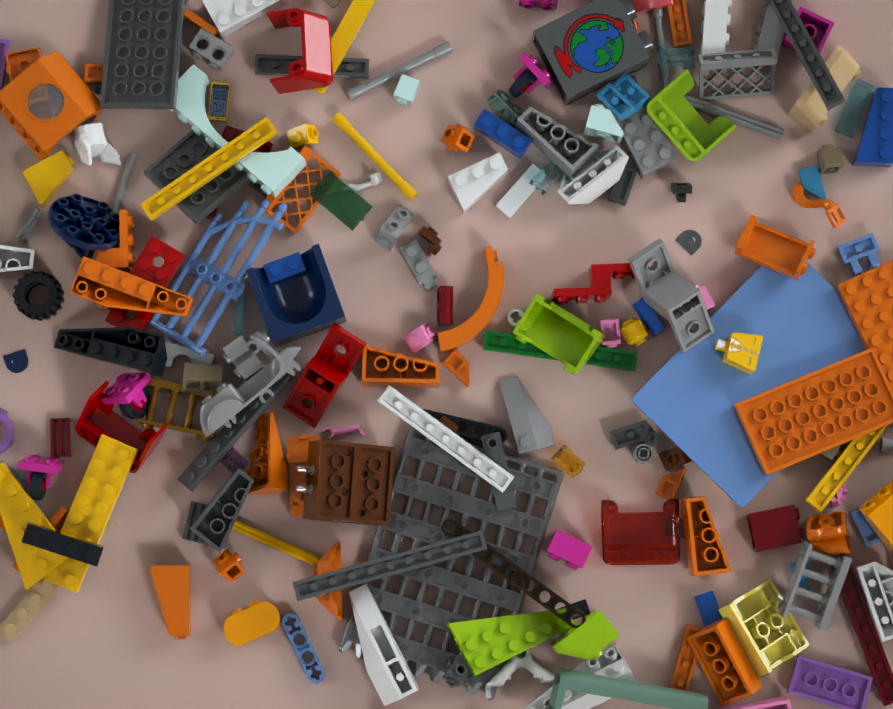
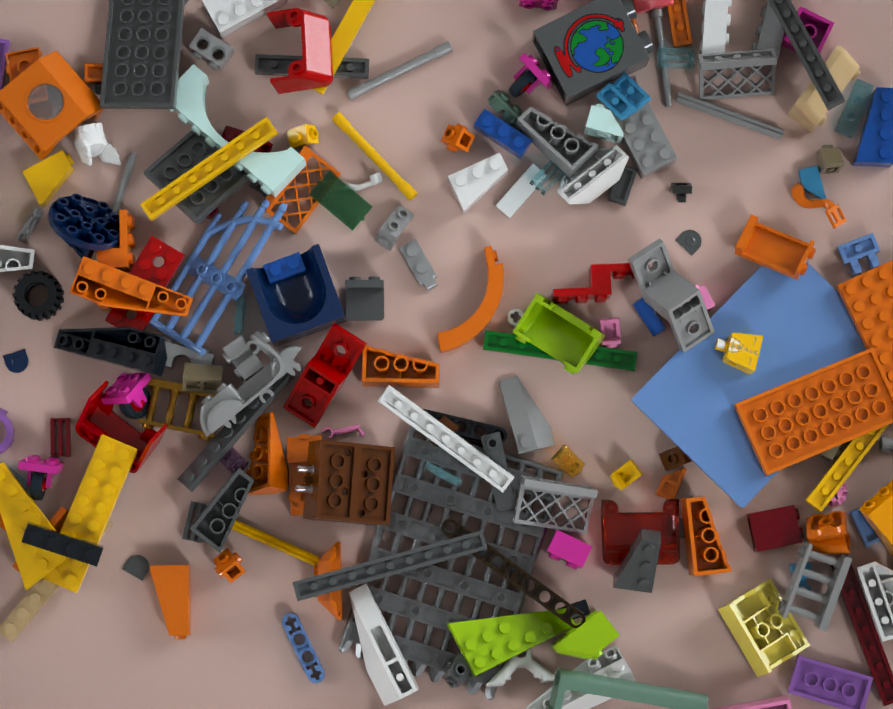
(137, 566): none -> dark grey piece
(200, 23): orange tile -> none
(219, 102): tile -> none
(252, 622): light orange brick -> none
(364, 299): none -> dark grey bracket
(406, 90): light aqua brick -> none
(421, 337): bright pink bracket -> none
(431, 236): reddish brown bracket -> none
(443, 474): none -> clear light blue tile
(445, 305): dark red brick -> none
(458, 366): orange tile -> none
(561, 489): none -> light grey fence
(626, 474): none -> yellow bracket
(634, 332): yellow head -> none
(634, 434): dark grey hinge -> none
(640, 564): none -> dark grey wedge
(642, 456): light grey wheel -> none
(683, 122): lime windscreen -> none
(685, 663): orange tile -> none
(708, 607): blue tile -> none
(724, 662): orange slope -> none

